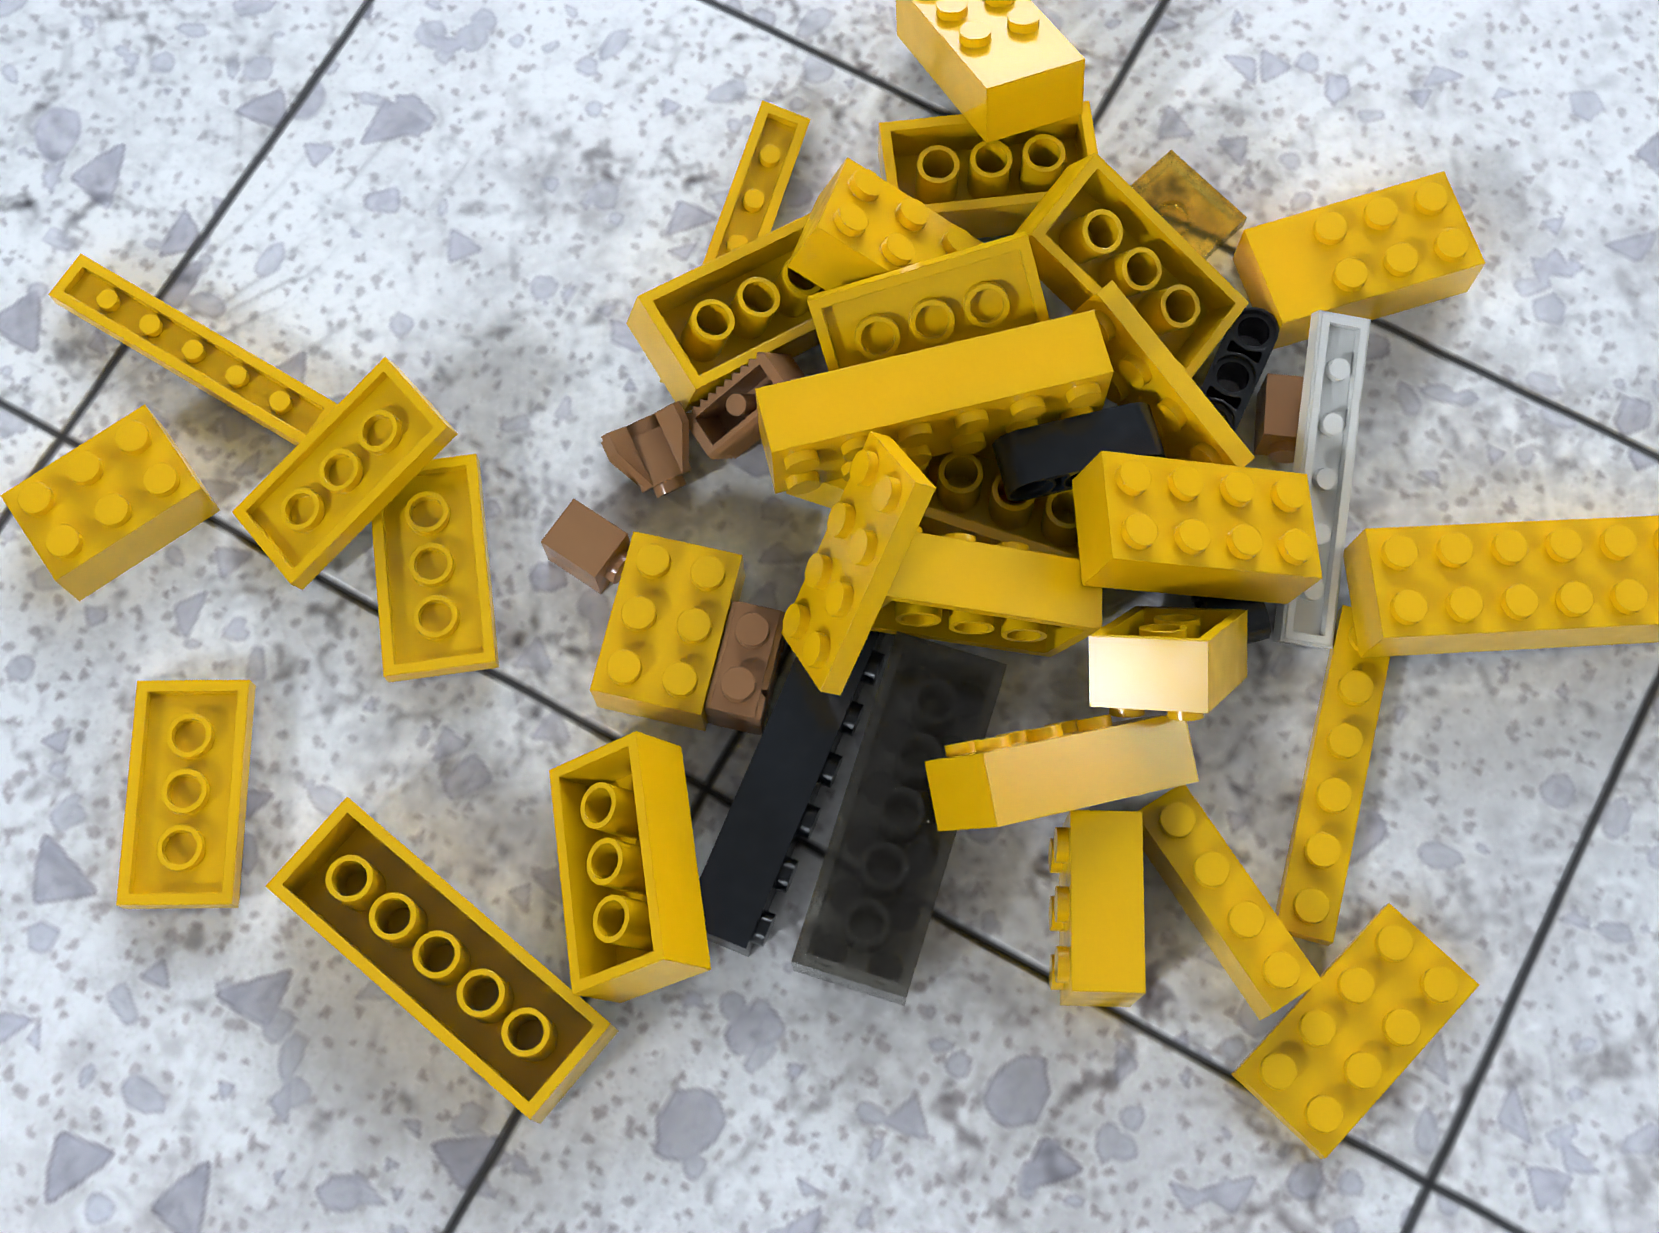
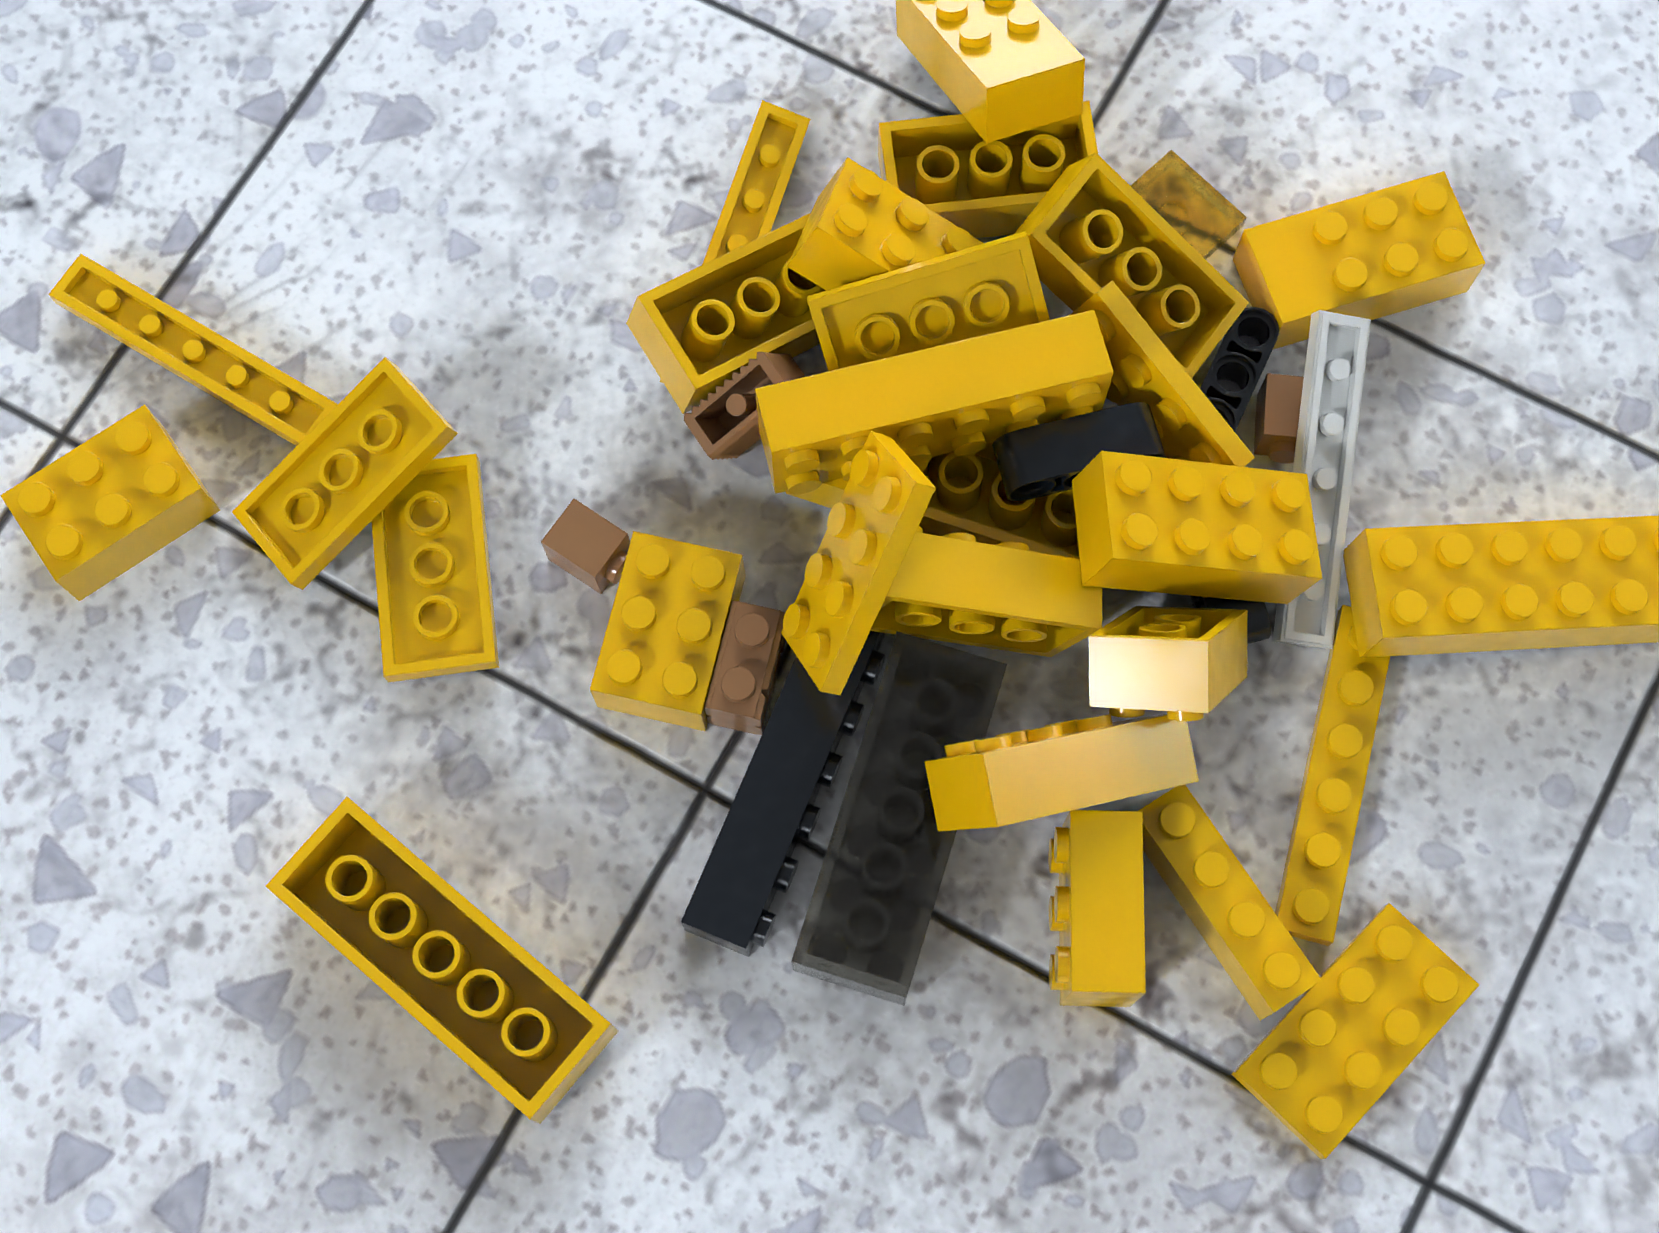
(186, 794): yellow plate -> none
(628, 869): yellow brick -> none
(653, 450): medium nougat brick -> none

